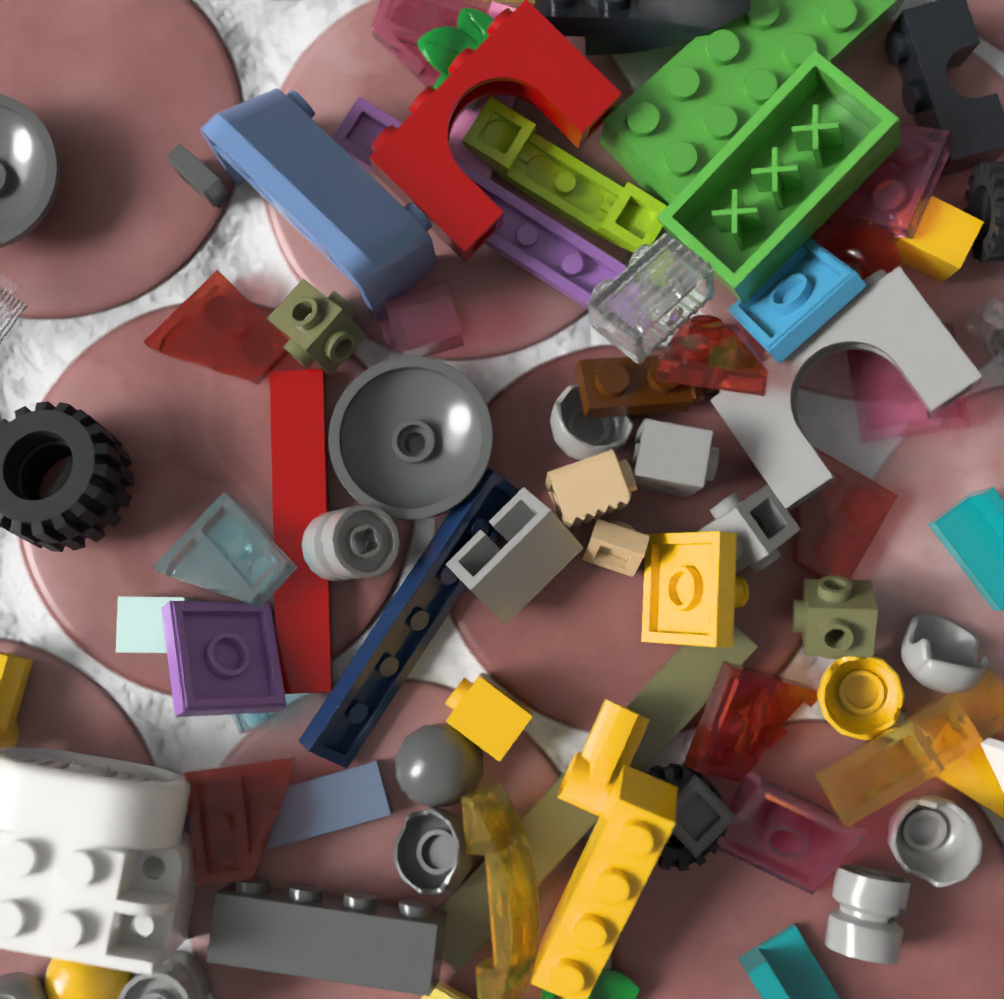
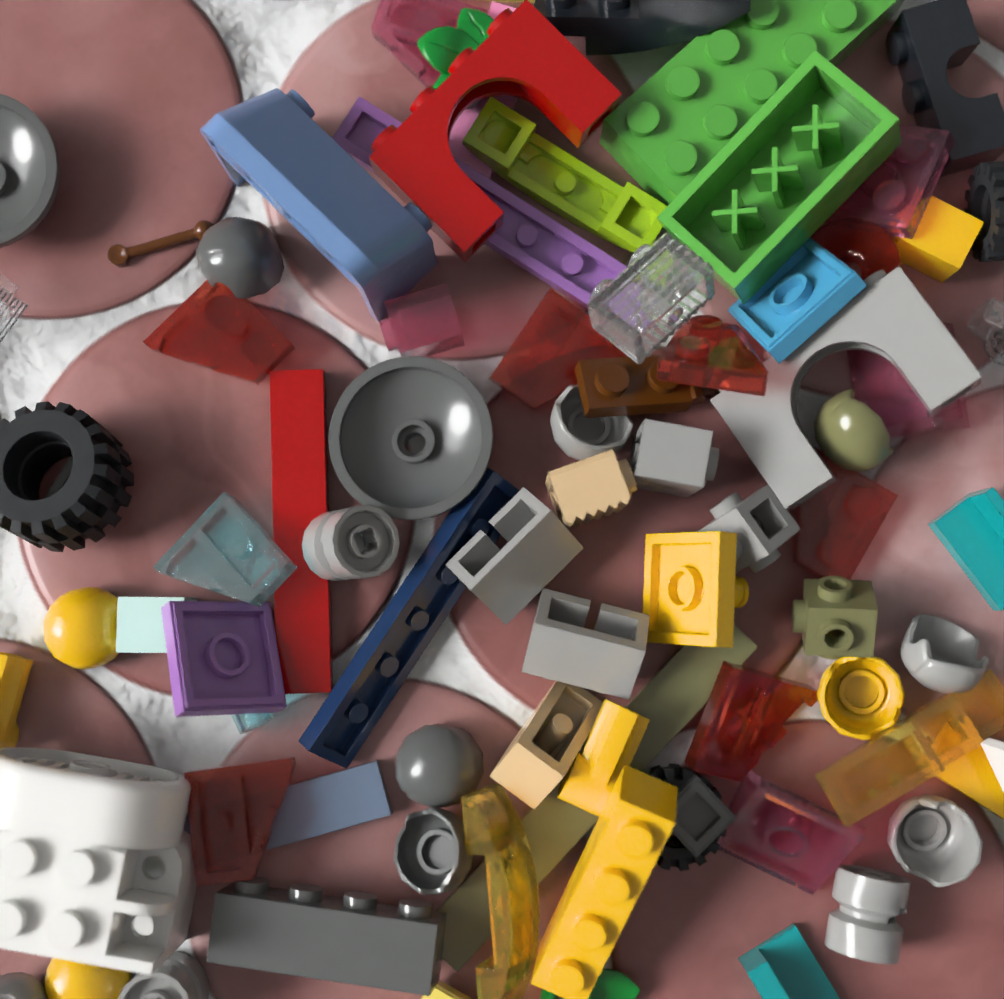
(82, 628): none -> yellow hair
(121, 256): none -> reddish brown hinge
(198, 176): dark grey tile -> none
(241, 256): none -> dark grey hair
(325, 335): olive brick -> none
(487, 715): yellow brick -> none
(547, 351): none -> clear red wing
(547, 743): none -> tan slope
(587, 658): none -> light grey piece
(616, 547): tan plate -> none
(851, 433): none -> olive hair

